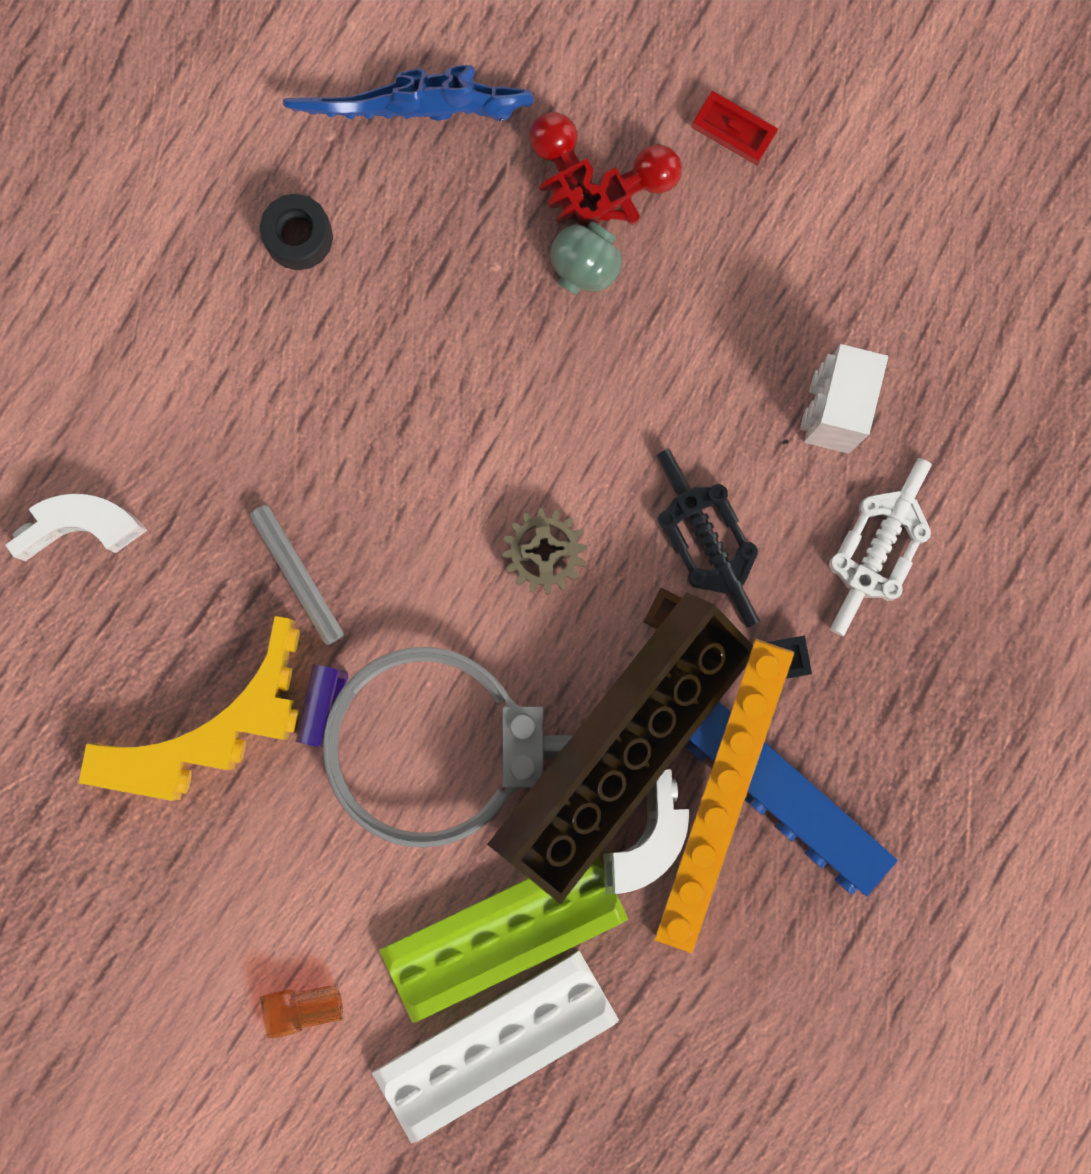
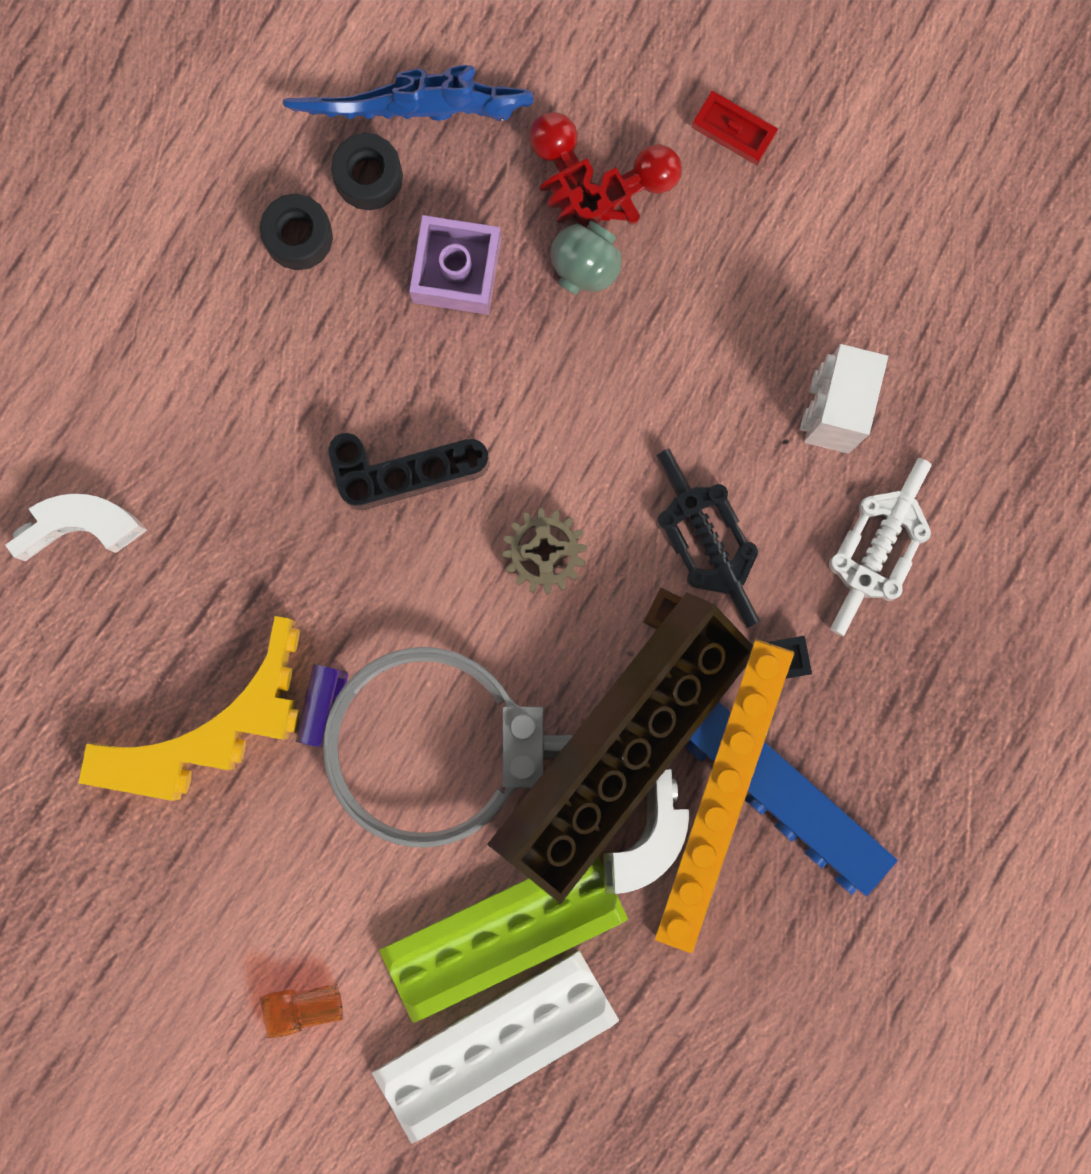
(296, 574): light grey axle -> none
(361, 148): none -> black tyre
(411, 465): none -> black beam
(455, 265): none -> lavender brick

